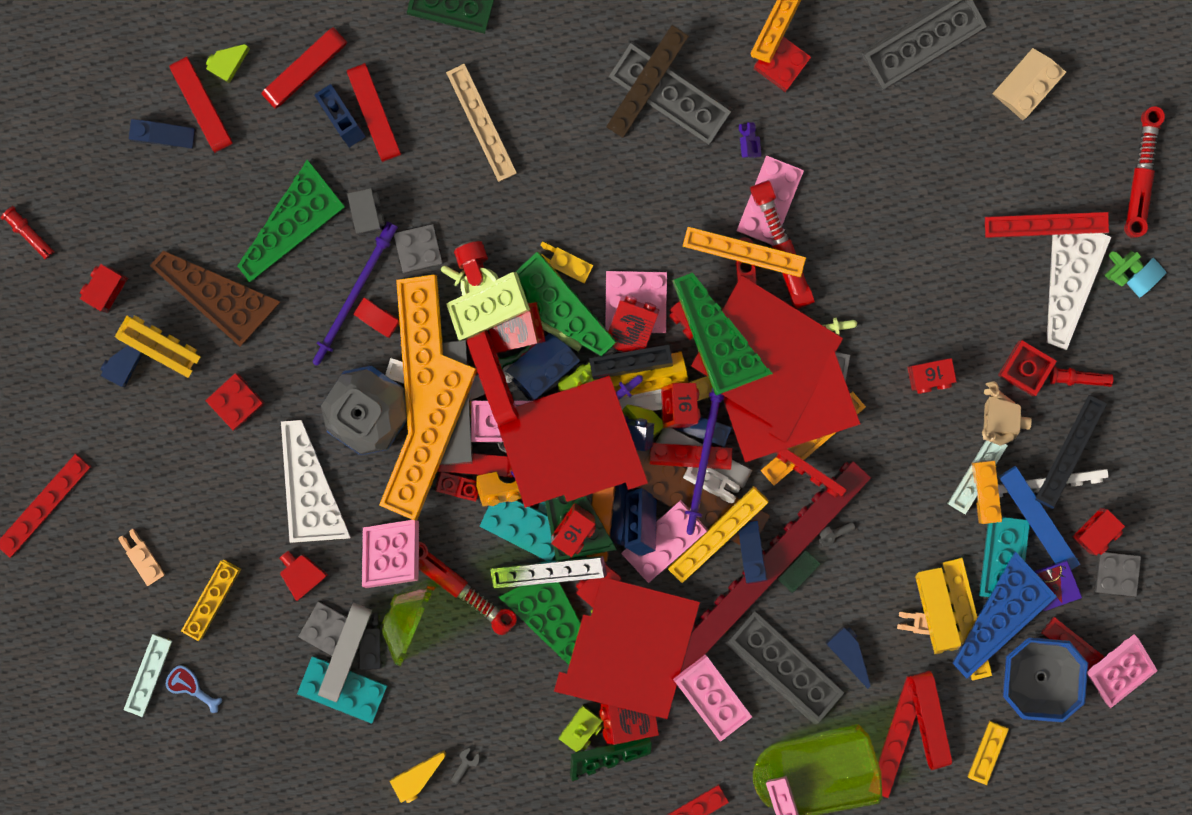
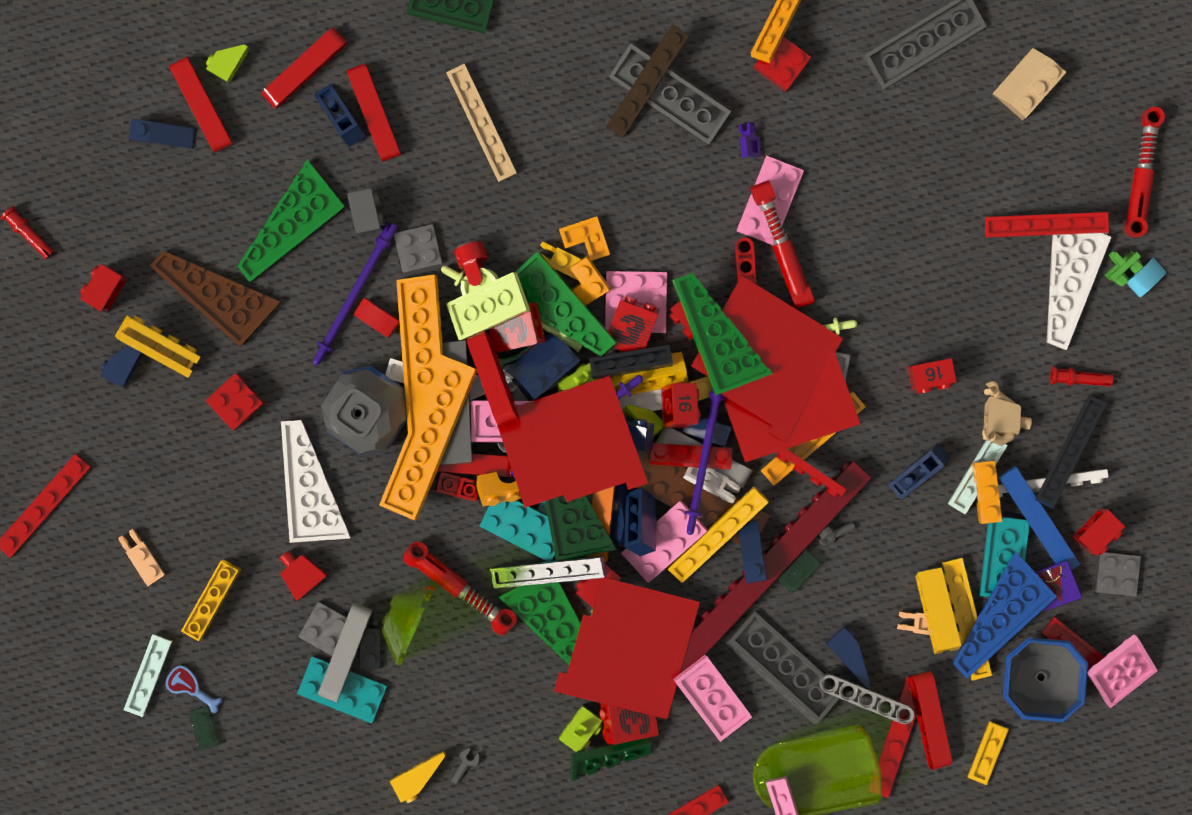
(204, 728): none -> clear green plate
(390, 554): bright pink plate -> none
(573, 530): red brick -> none
(588, 232): none -> light orange plate
(591, 281): none -> light orange plate
(744, 252): light orange plate -> none
(873, 705): none -> light grey beam
(919, 471): none -> dark blue slope
(1027, 368): red brick -> none

